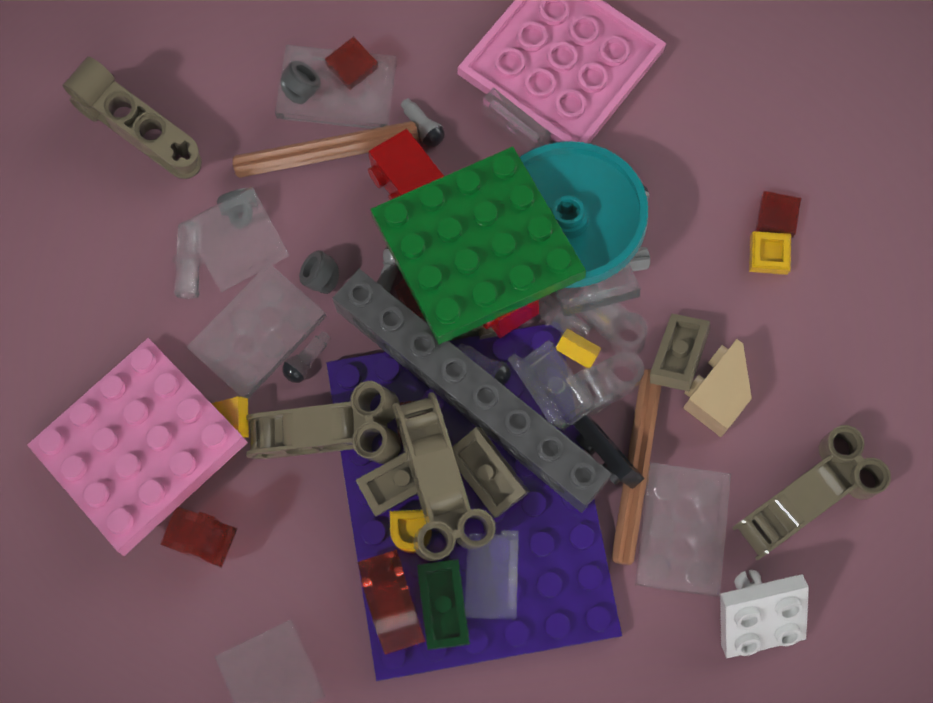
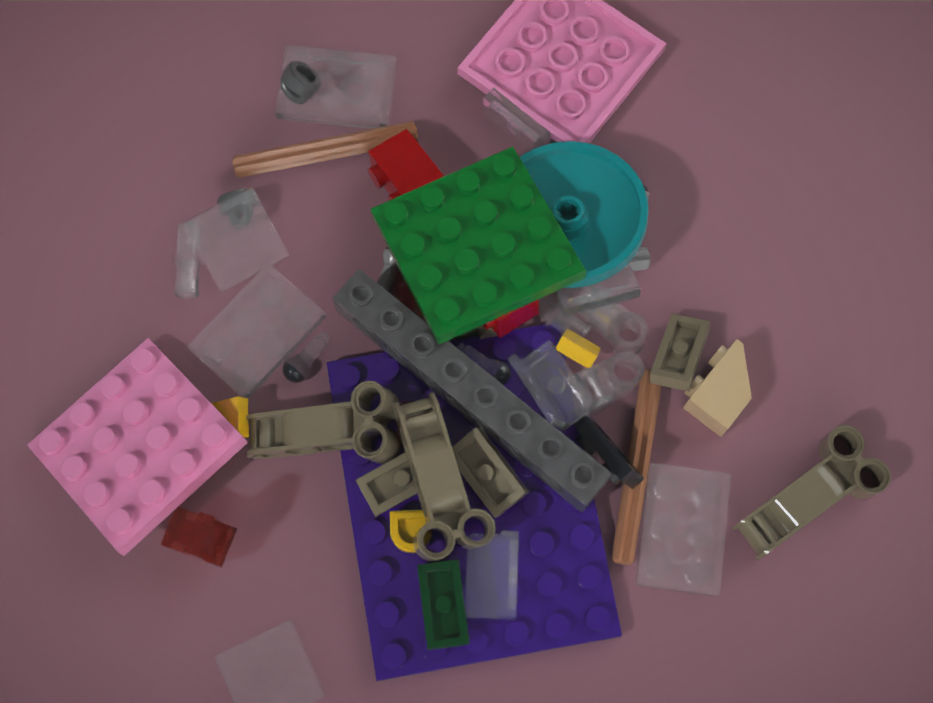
(99, 96): dark tan piece -> none
(319, 272): dark grey tile -> none
(351, 63): clear red tile -> none
(390, 602): clear red brick -> none
(429, 131): light grey piece -> none
(763, 614): white plate -> none
(770, 252): yellow tile -> none
(778, 213): clear red tile -> none

